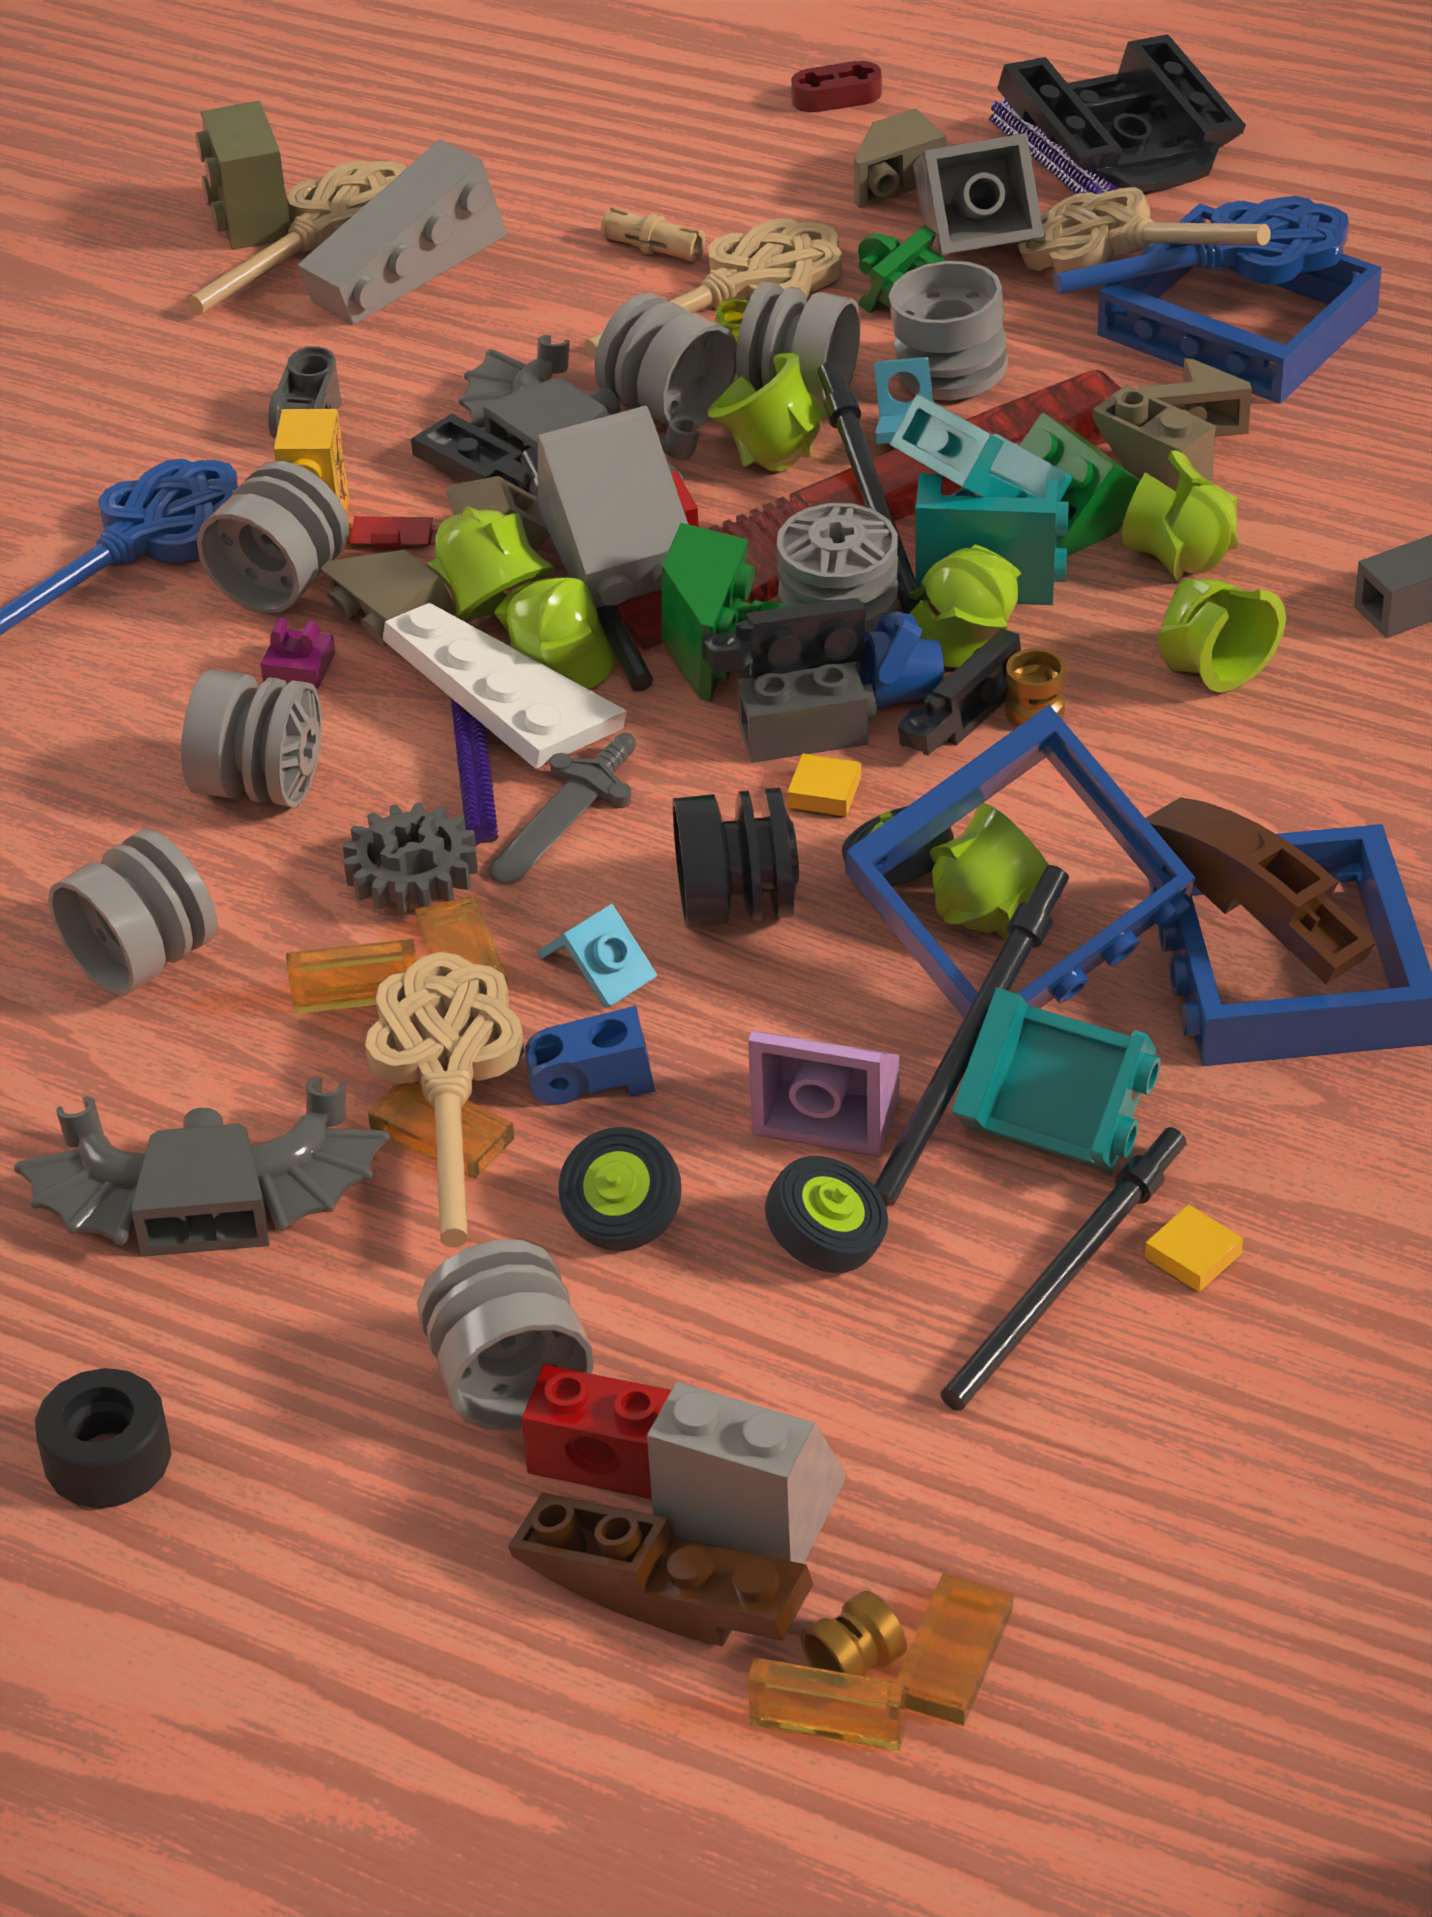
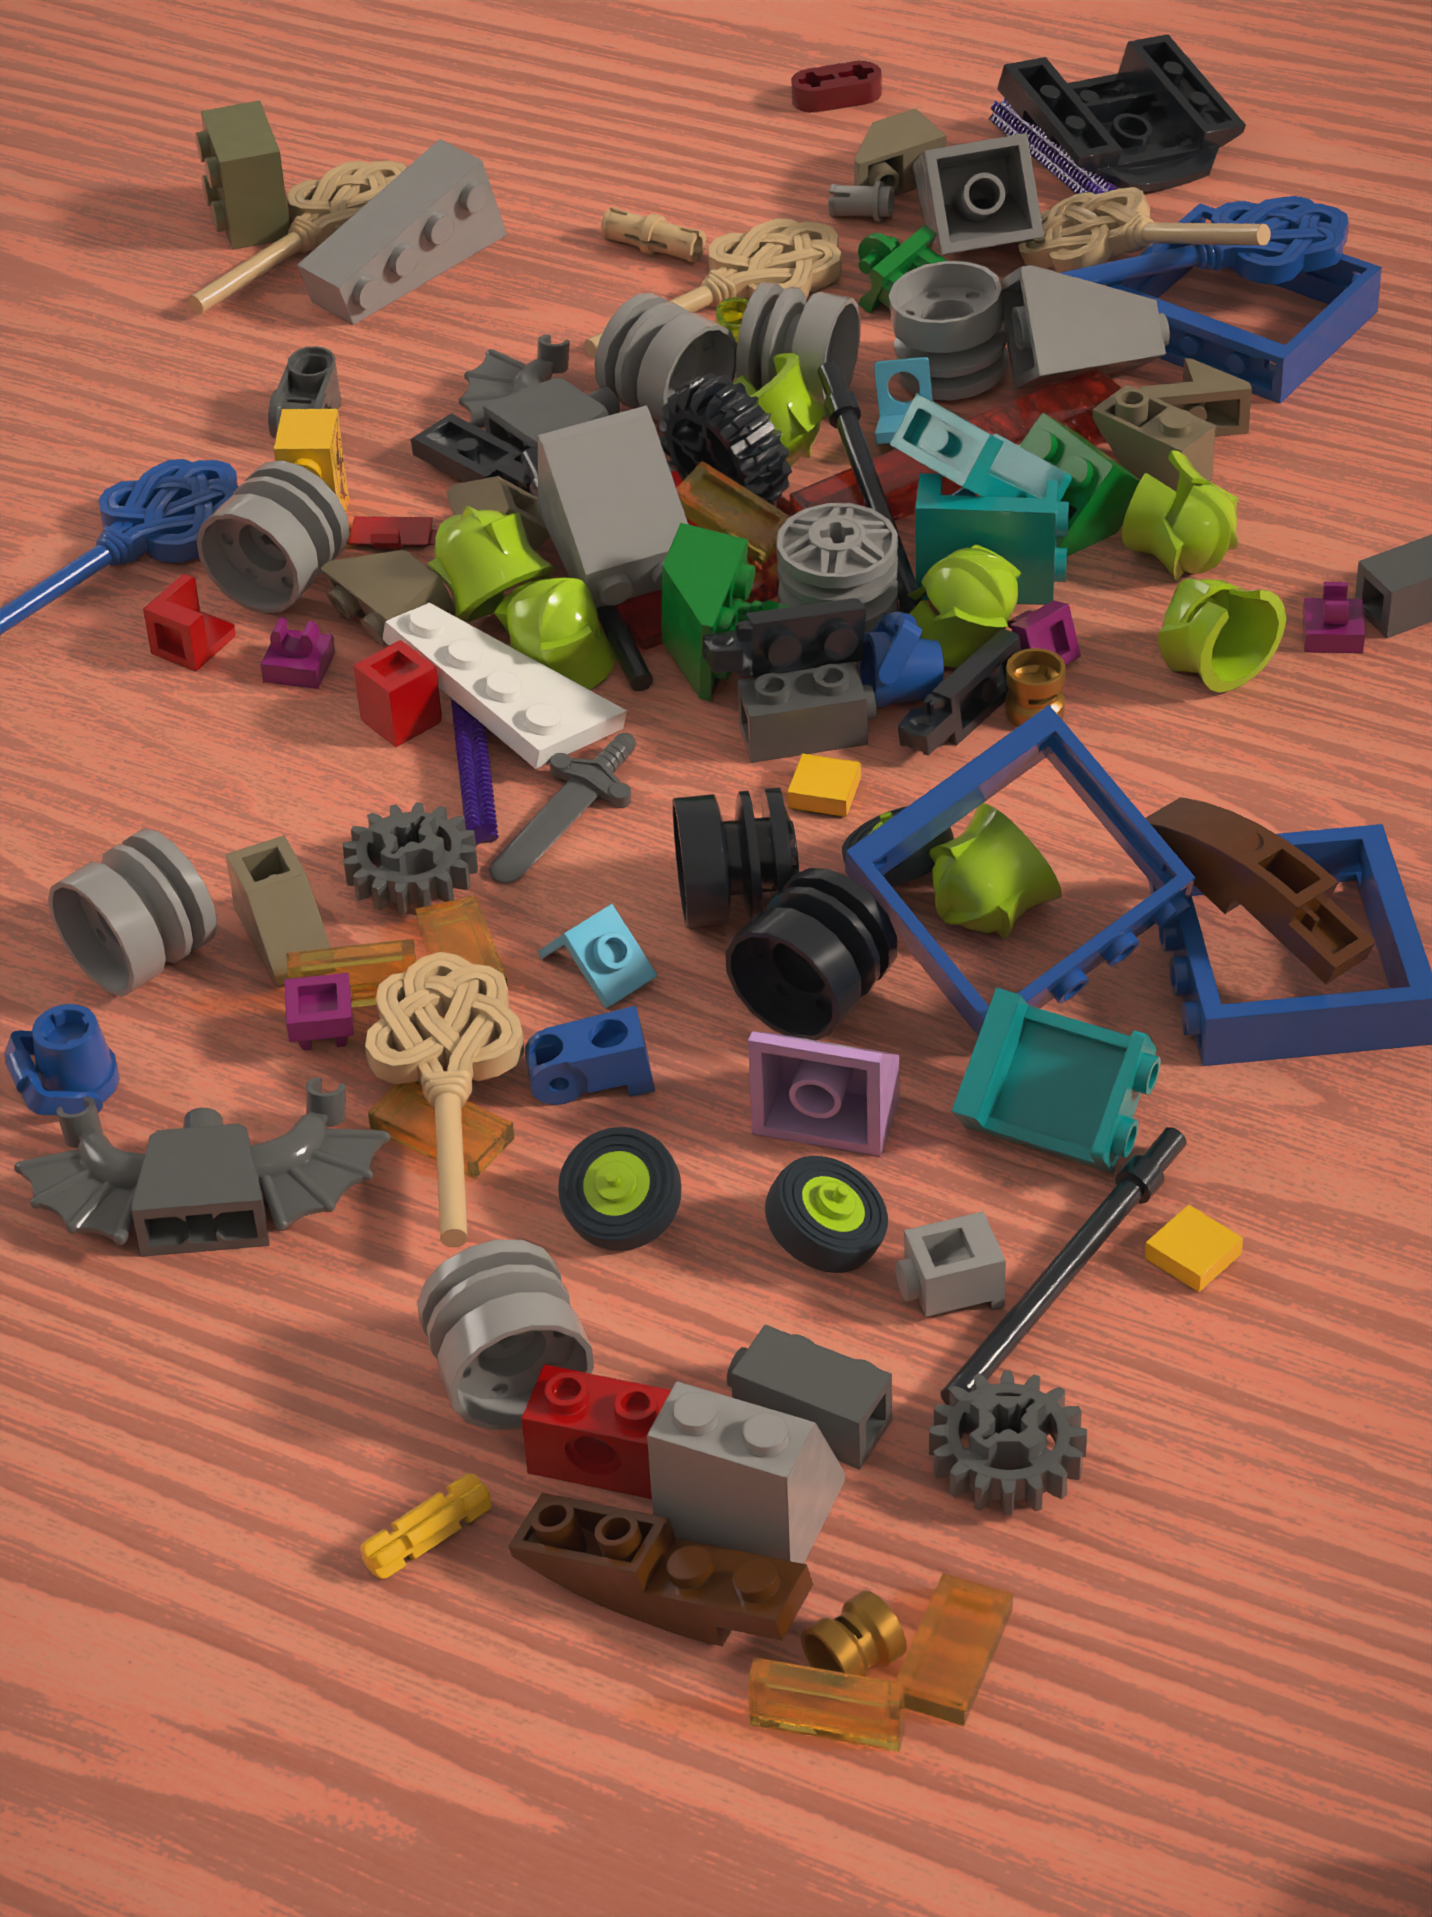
(69, 1061): none -> blue piece
(111, 1469): black tyre -> none
(181, 630): none -> red panel
(251, 738): light grey wheel -> none
(275, 903): none -> dark tan slope
(319, 1009): none -> magenta tile
(398, 693): none -> red panel
(425, 1526): none -> yellow axle
(728, 431): none -> black gear
(731, 509): none -> clear yellow tile
(802, 1379): none -> dark grey brick
(811, 954): none -> black wheel
(862, 201): none -> light grey pin
(952, 1265): none -> light grey brick
(1007, 1442): none -> dark grey gear
(1025, 930): black bar -> none
(1048, 629): none -> magenta tile
(1075, 326): none -> light grey slope
(1333, 621): none -> magenta tile

